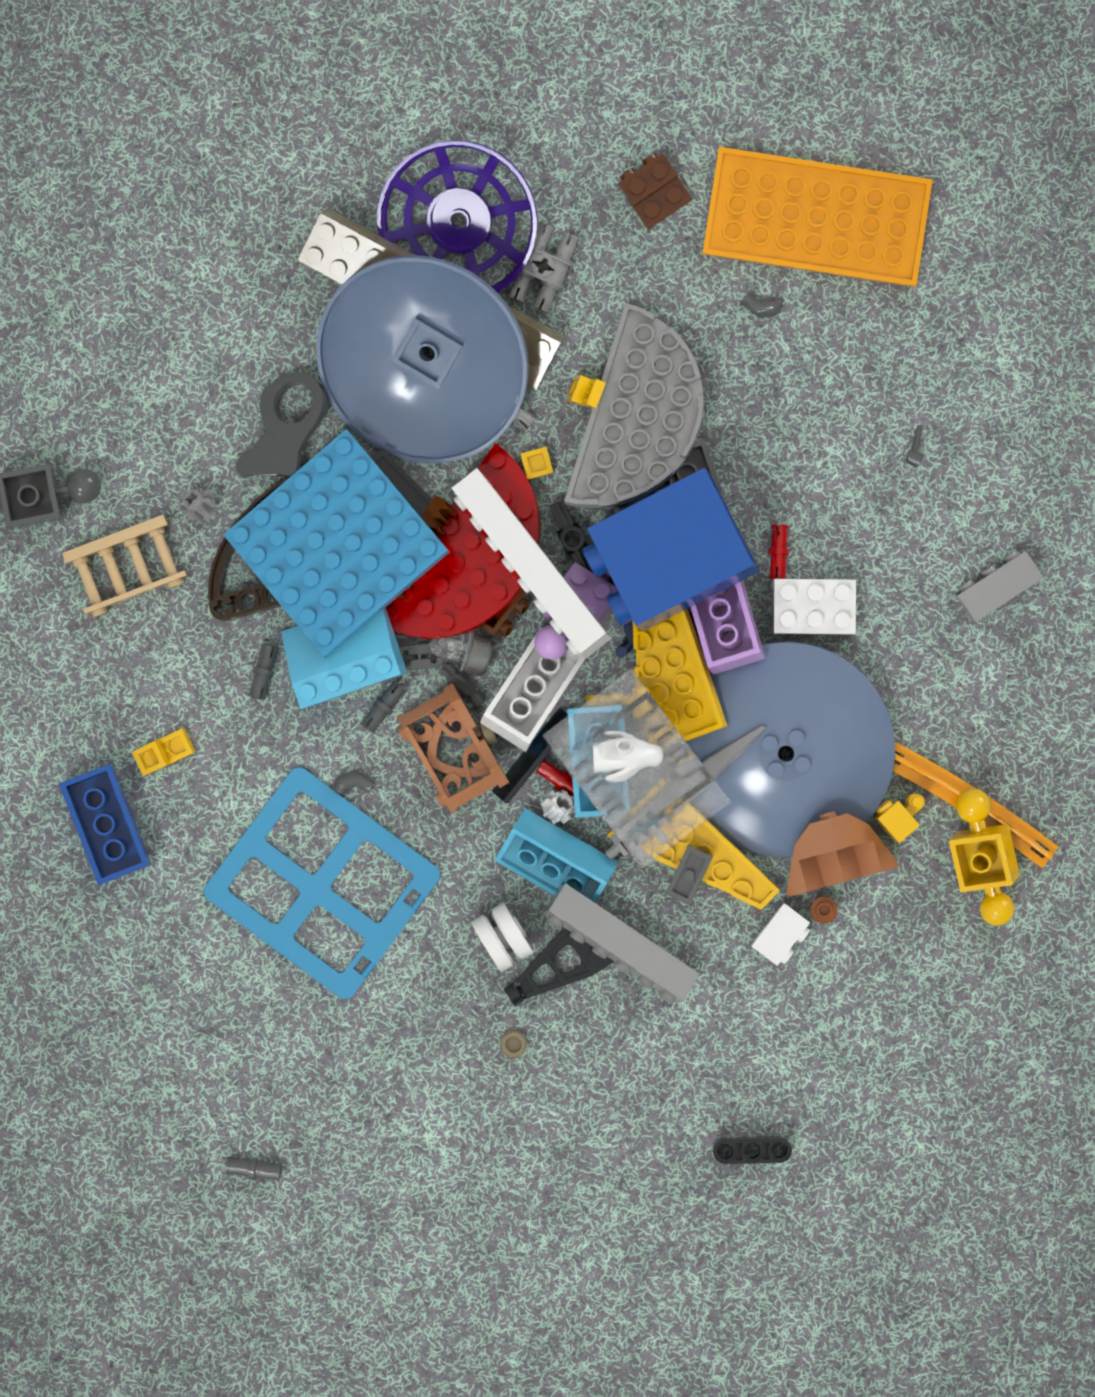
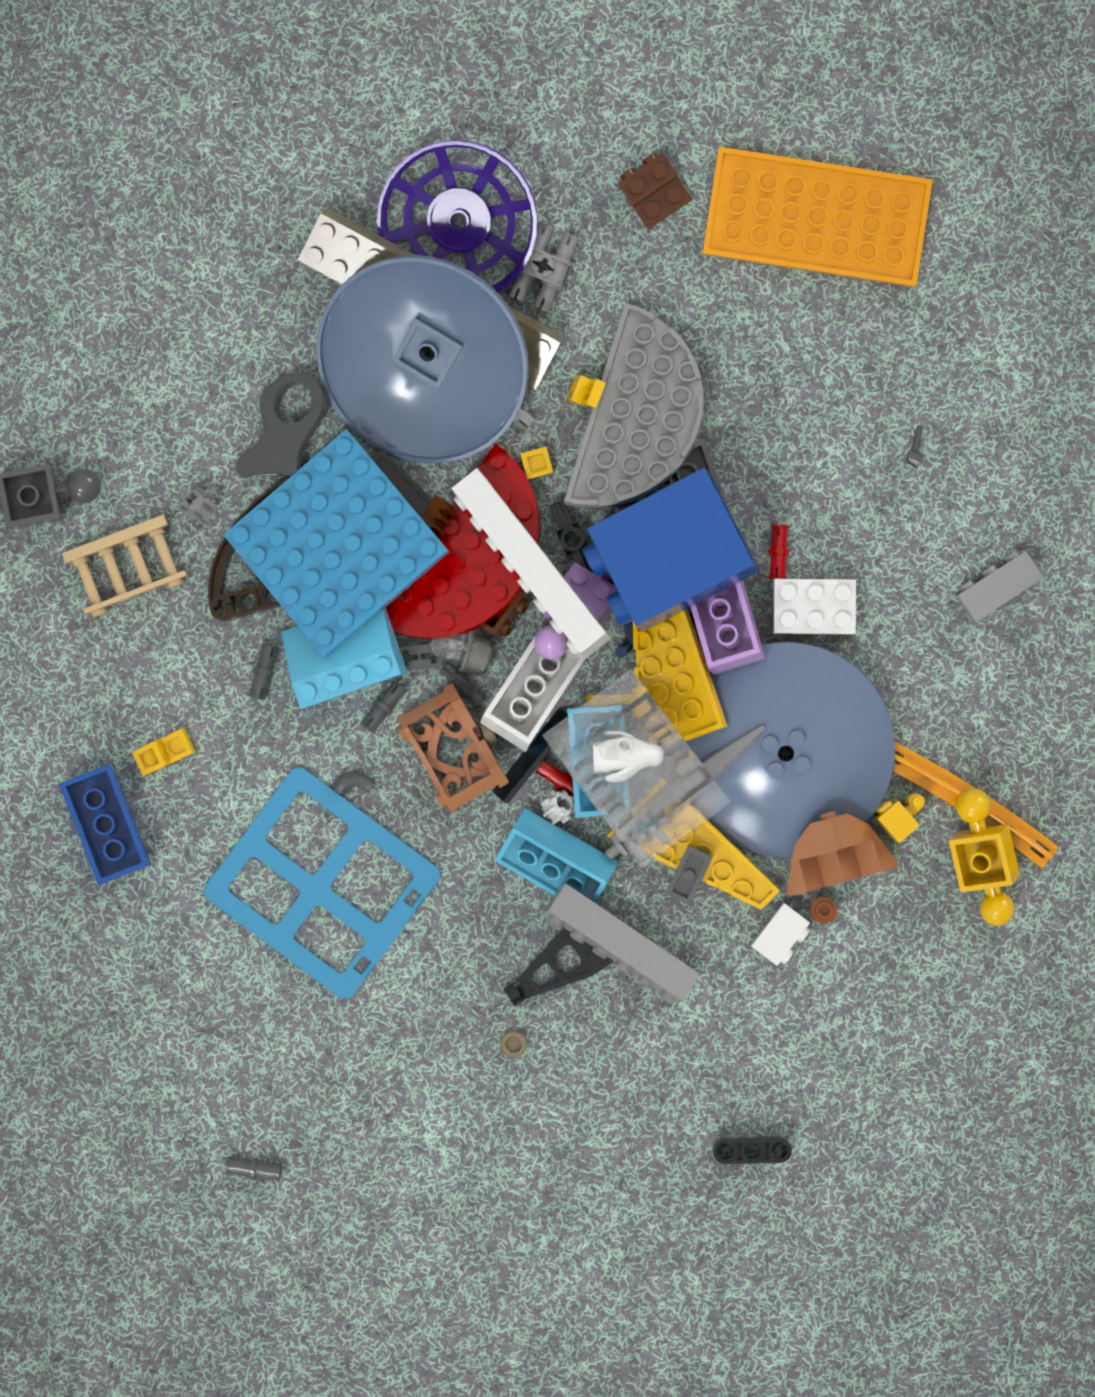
(502, 937): white wheel -> none
(762, 308): dark grey arm -> none

